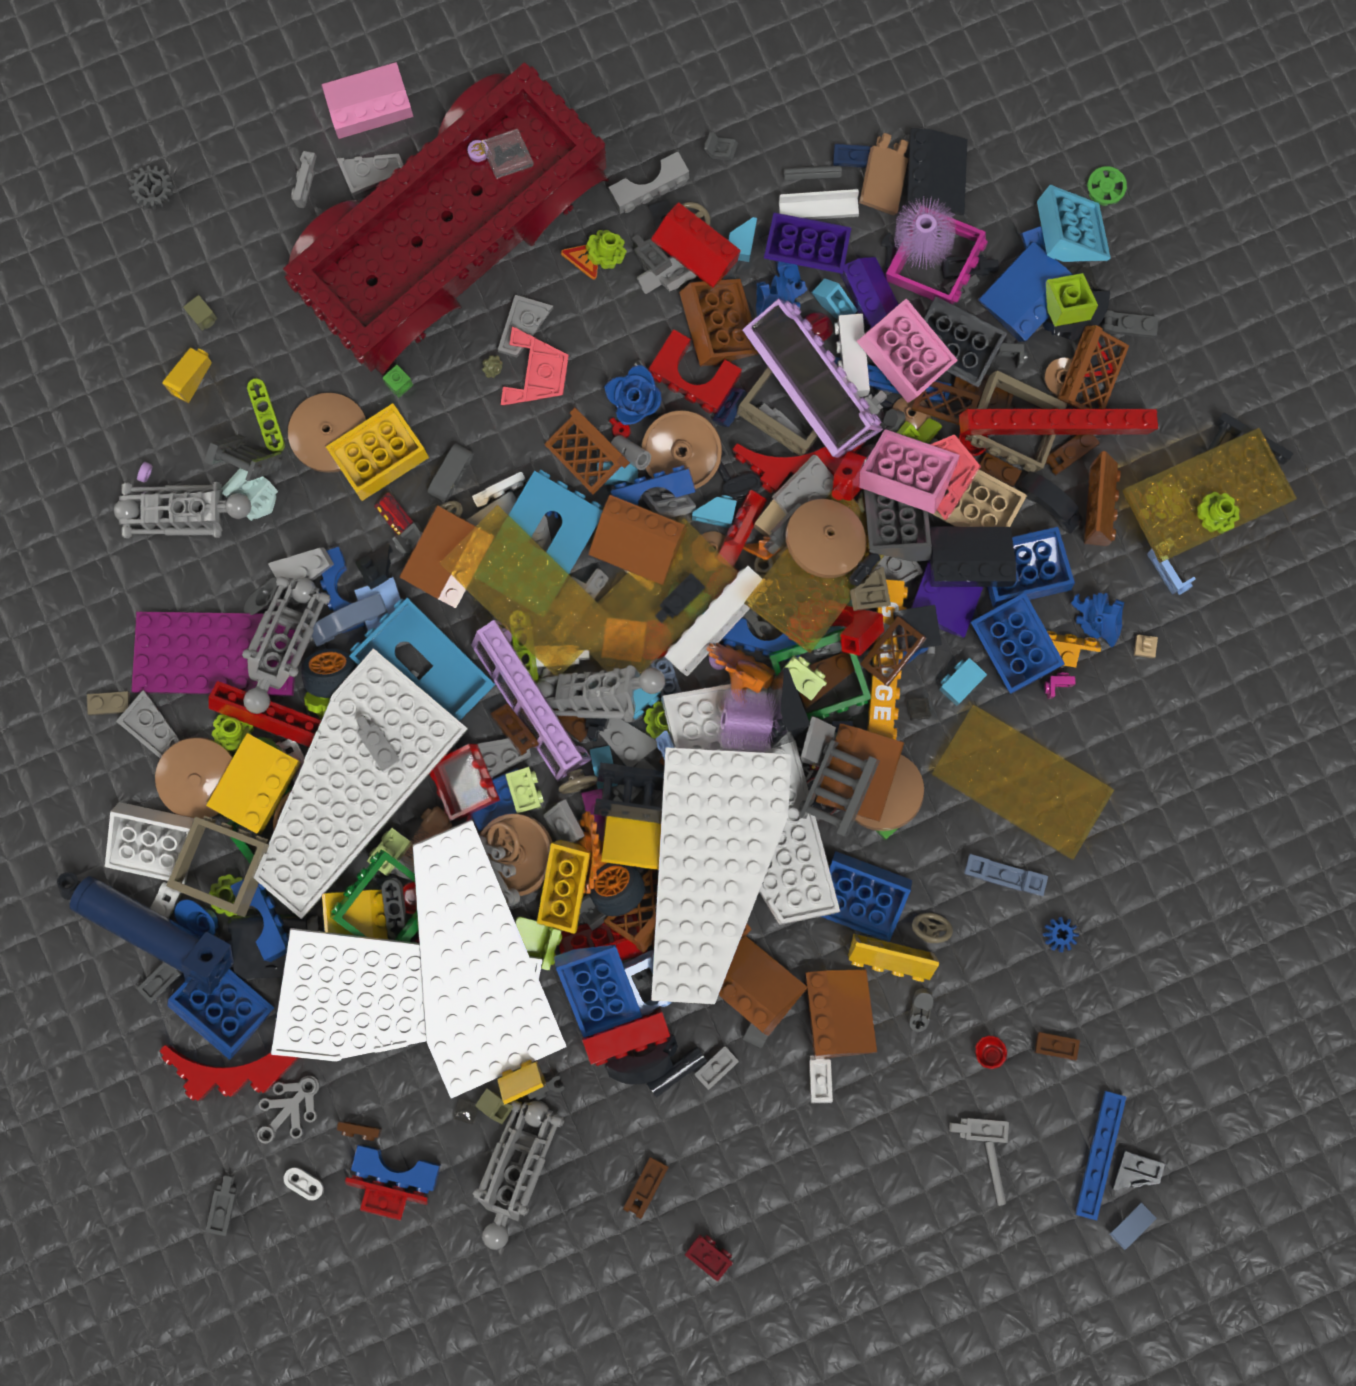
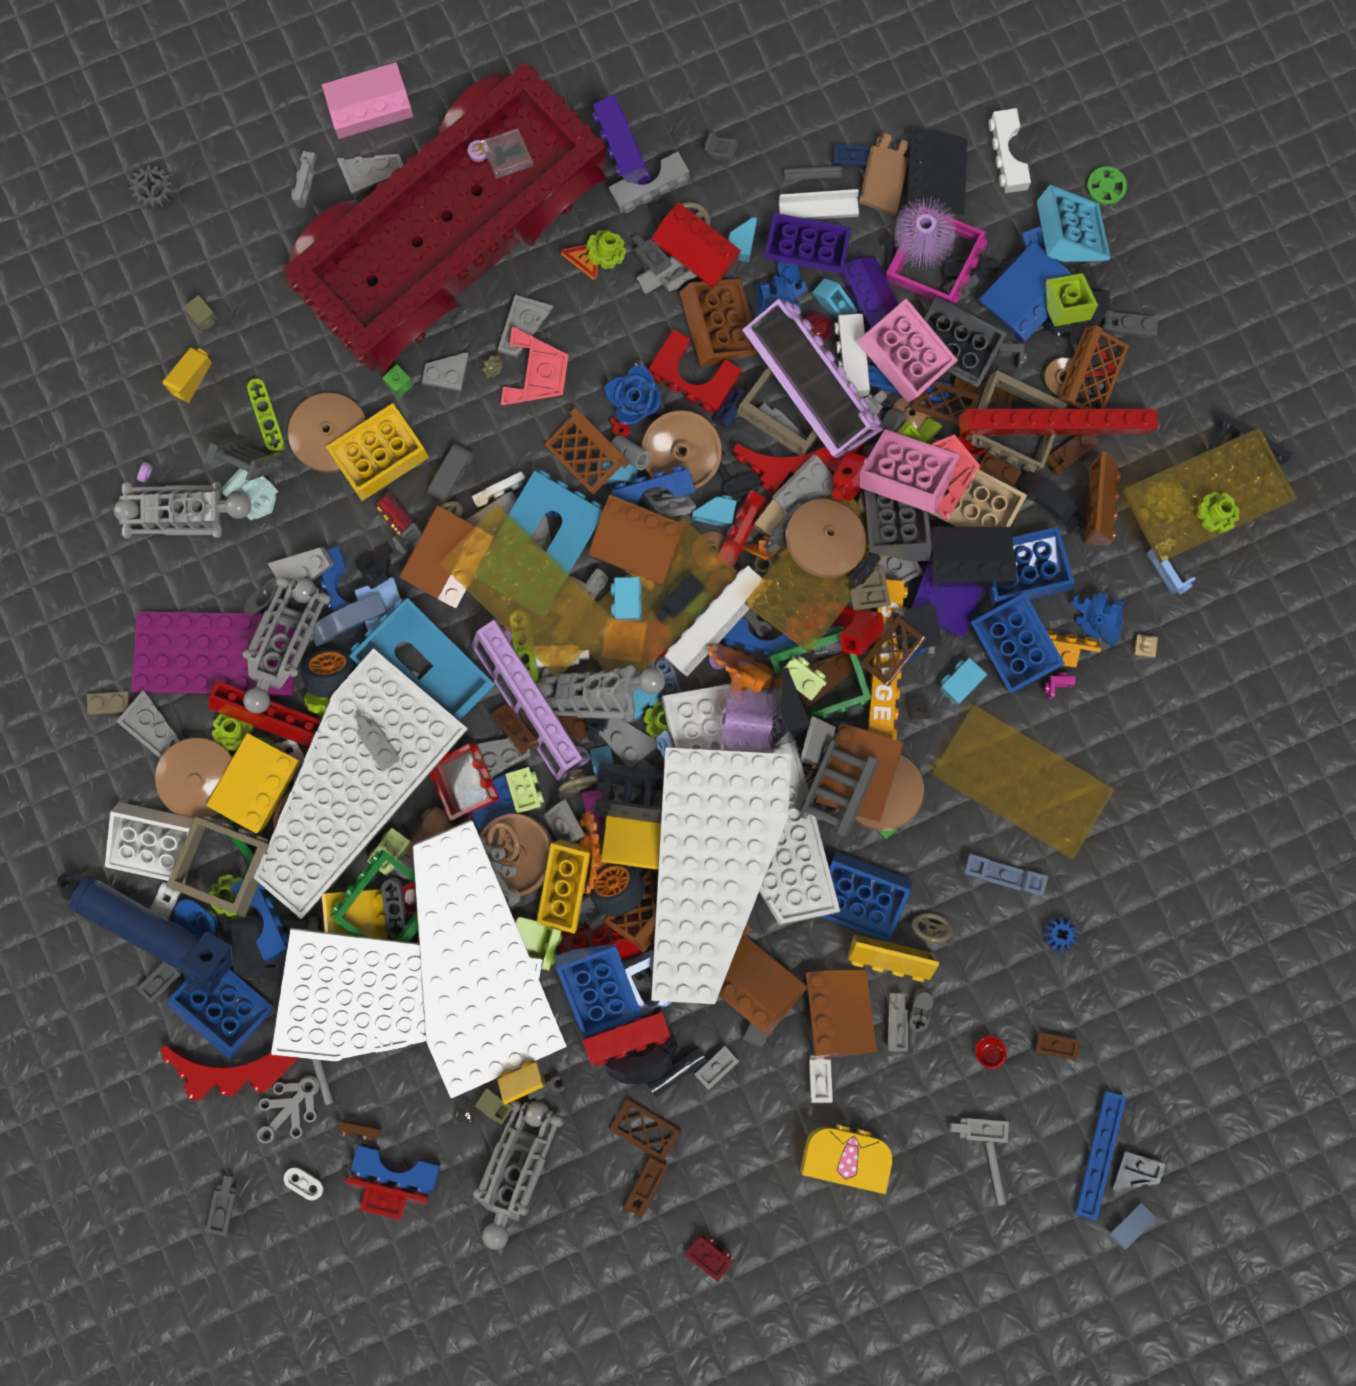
(322, 1081): none -> light grey bar
(446, 372): none -> light grey wing
(621, 141): none -> dark purple slope
(627, 599): none -> medium azure brick
(645, 1147): none -> reddish brown window
(847, 1158): none -> yellow brick
(897, 1023): none -> light grey hinge
(1014, 174): none -> white arch

